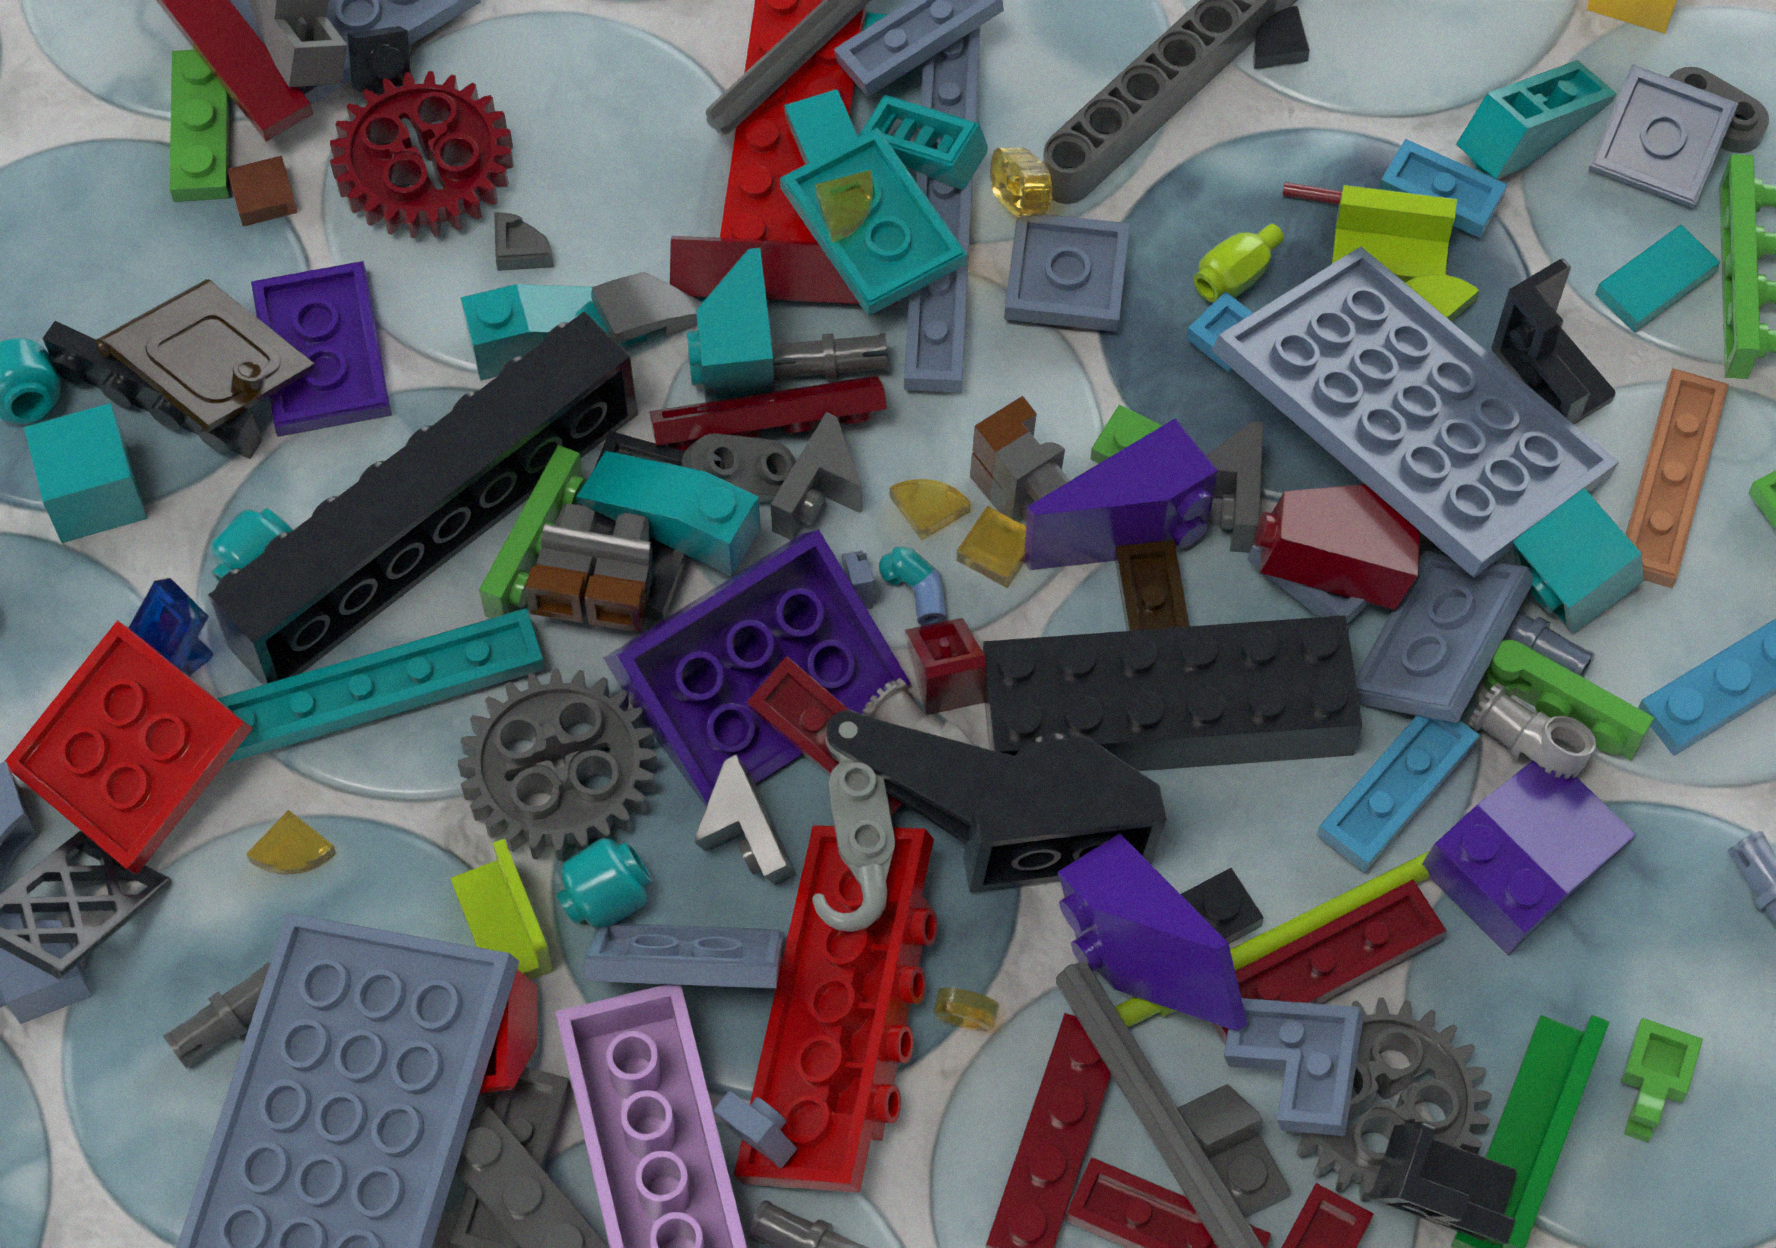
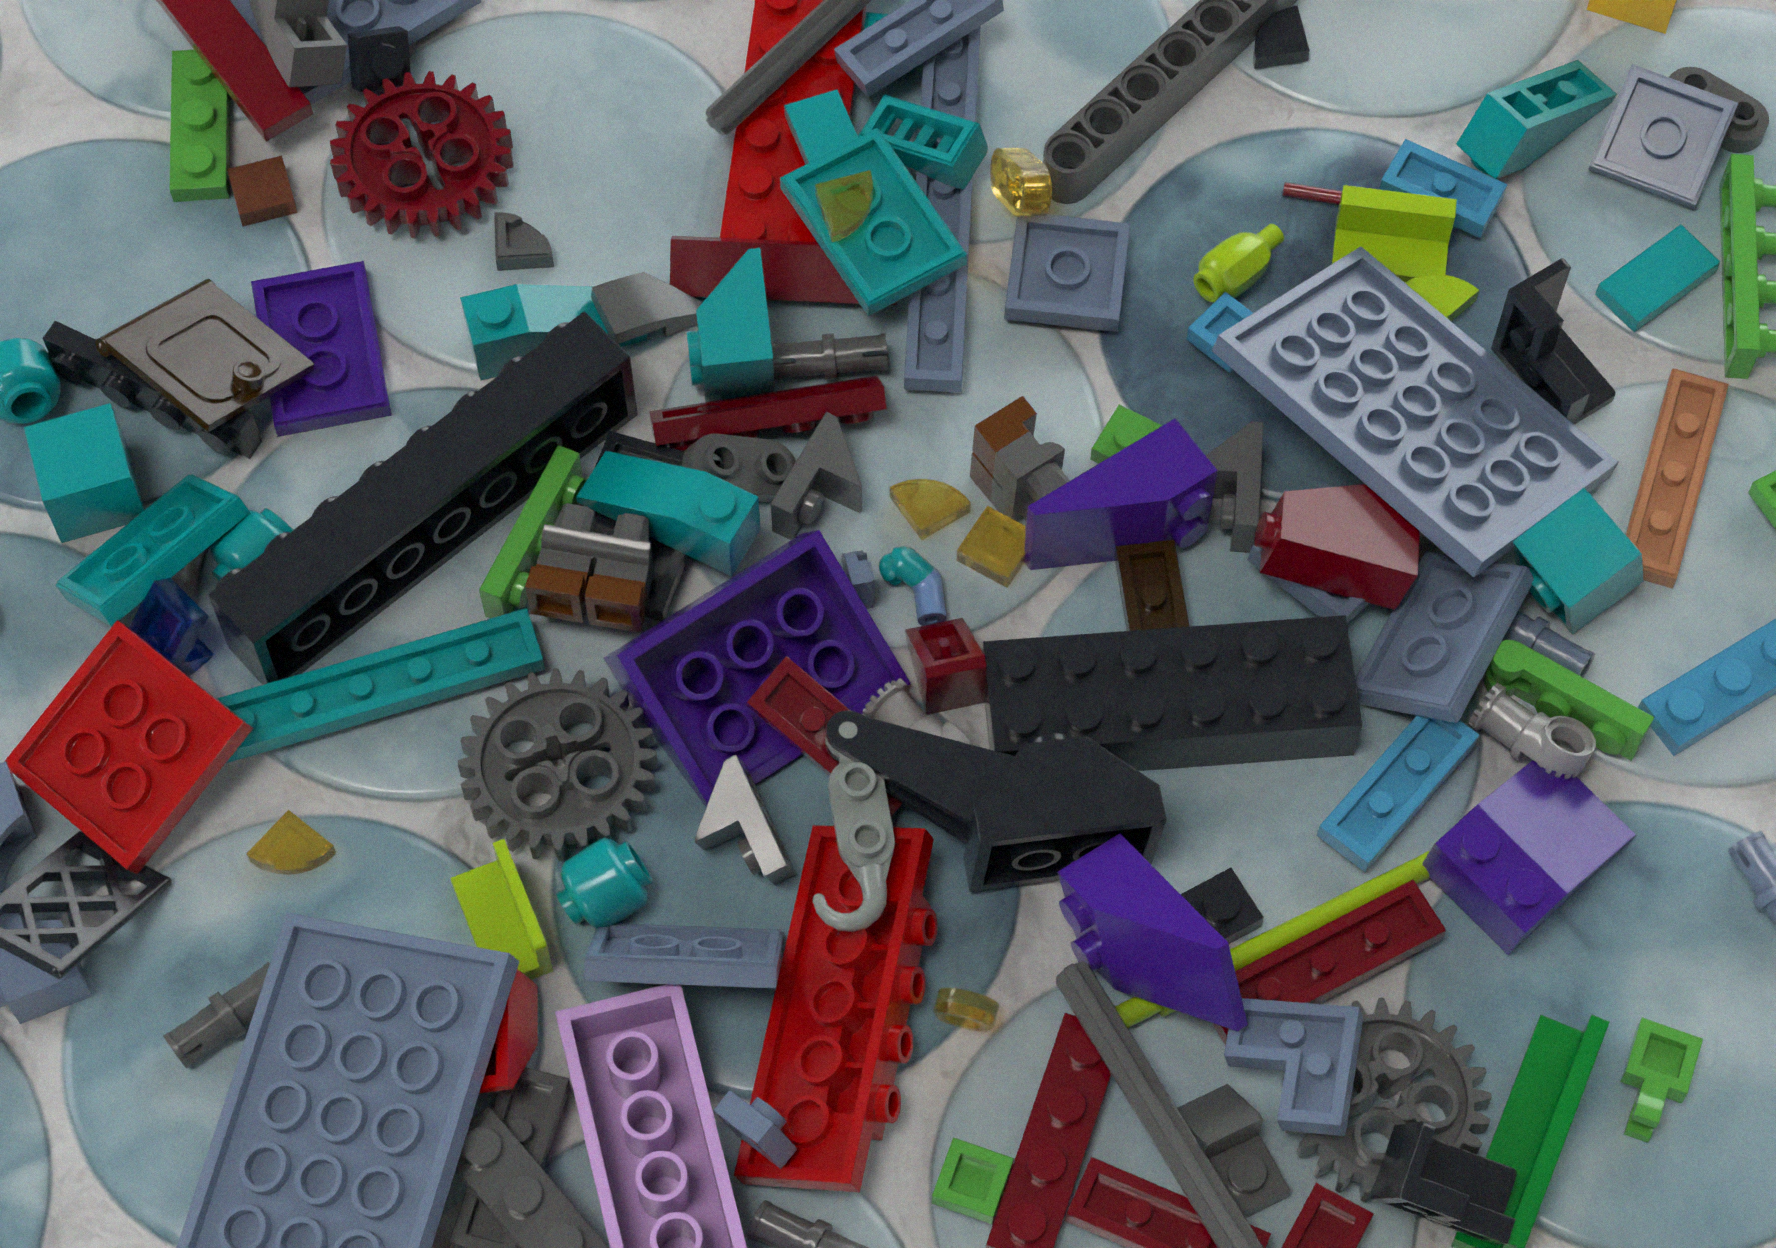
(151, 548): none -> teal tile
(972, 1180): none -> bright green plate

